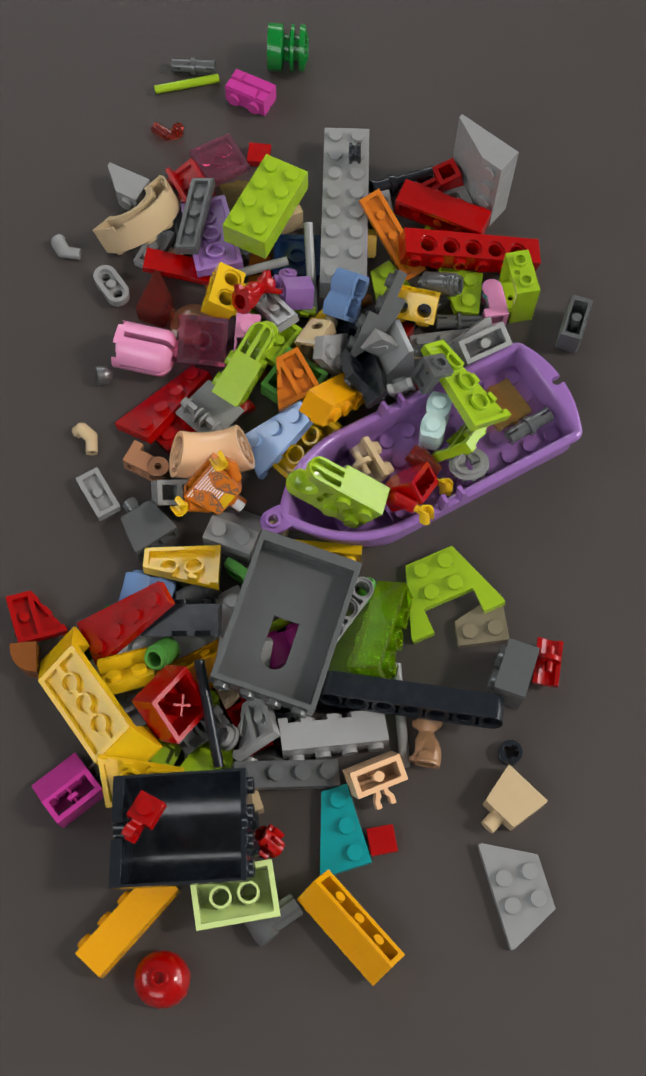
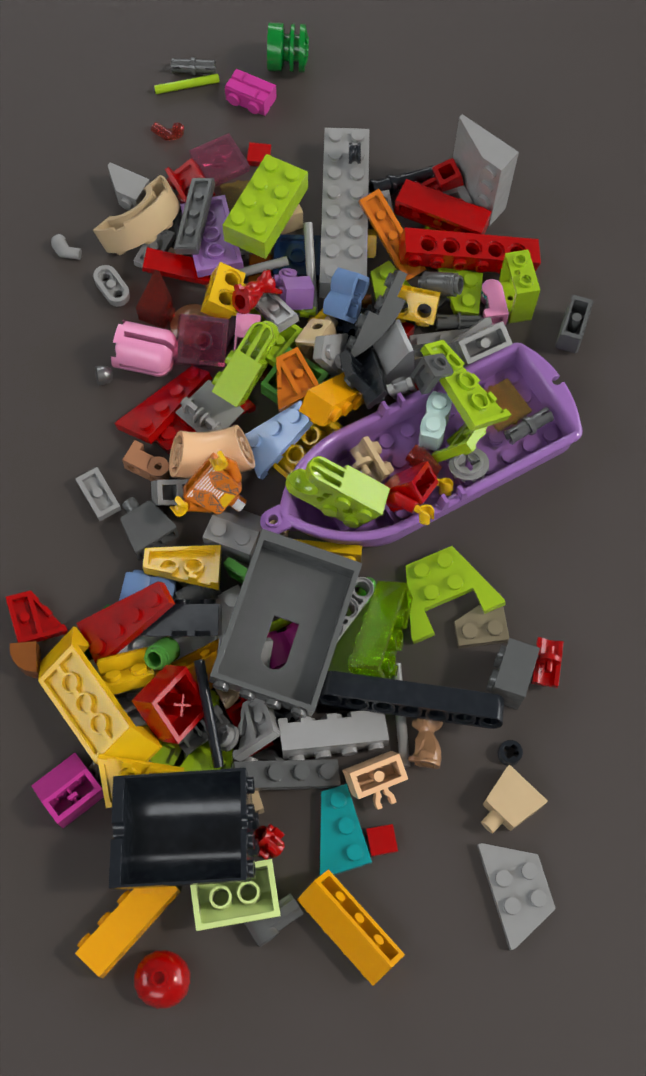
(83, 431): tan arm -> none
(143, 813): red plate -> none
(379, 343): light grey slope -> none

